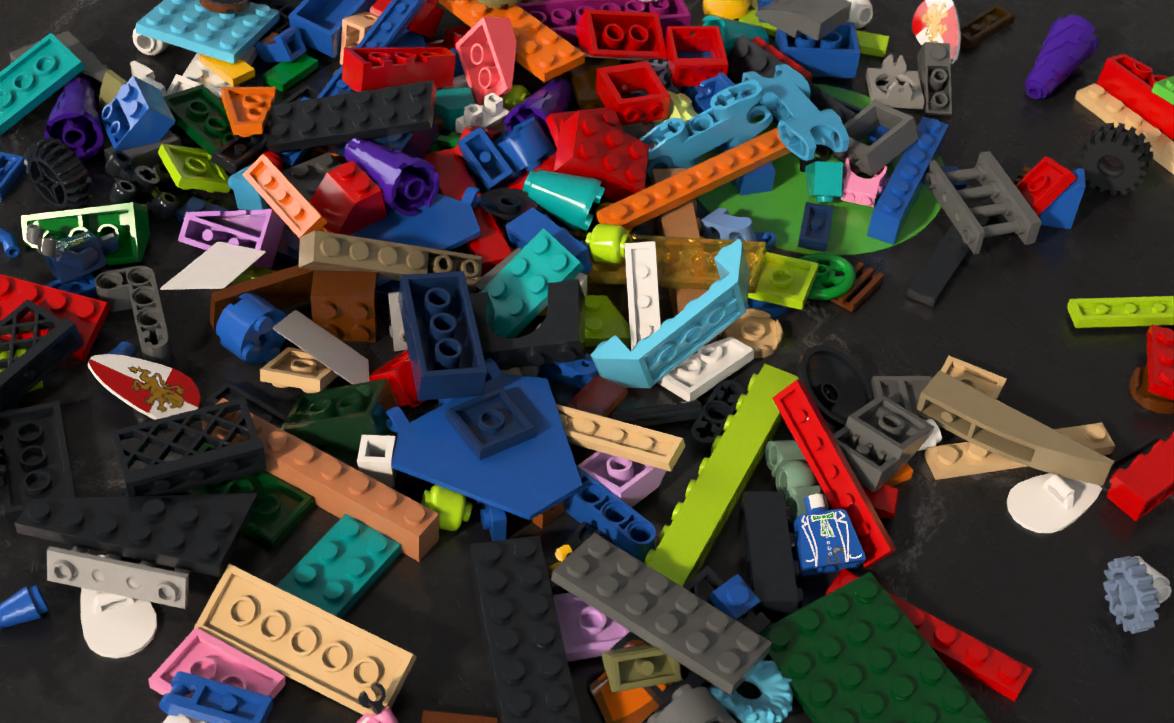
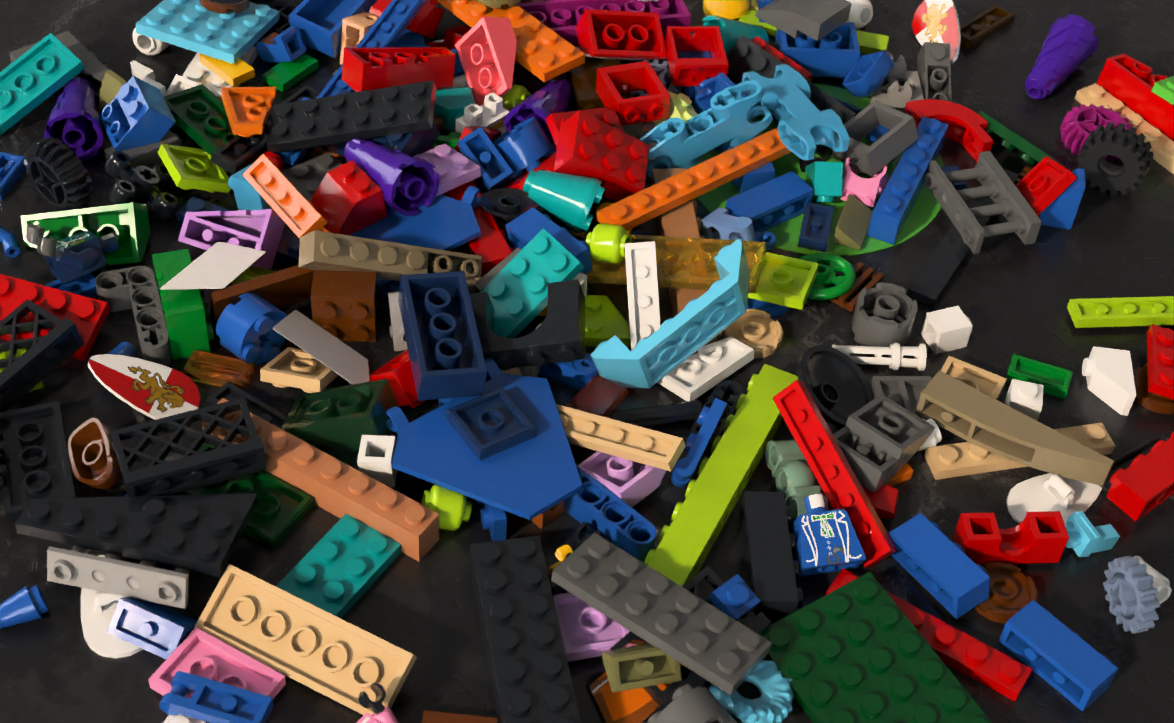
(94, 455): none -> reddish brown piece
(150, 626): none -> panel
(182, 308): none -> green wedge
(216, 374): none -> clear orange tile
(451, 166): none -> lavender plate
(697, 443): none -> blue plate
(772, 201): none -> blue brick
(852, 223): none -> olive slope
(869, 73): none -> blue piece
(883, 316): none -> dark grey brick
(895, 354): none -> white pin
(940, 565): none -> blue brick
(946, 329): none -> white brick
(964, 124): none -> red arch
(1007, 592): none -> reddish brown tile
(1012, 141): none -> dark green plate
(1025, 397): none -> white brick
(1035, 540): none -> red arch
(1055, 379): none -> green tile
(1058, 655): none -> blue brick
(1083, 120): none -> magenta gear
(1086, 538): none -> medium azure piece
(1111, 377): none -> white slope

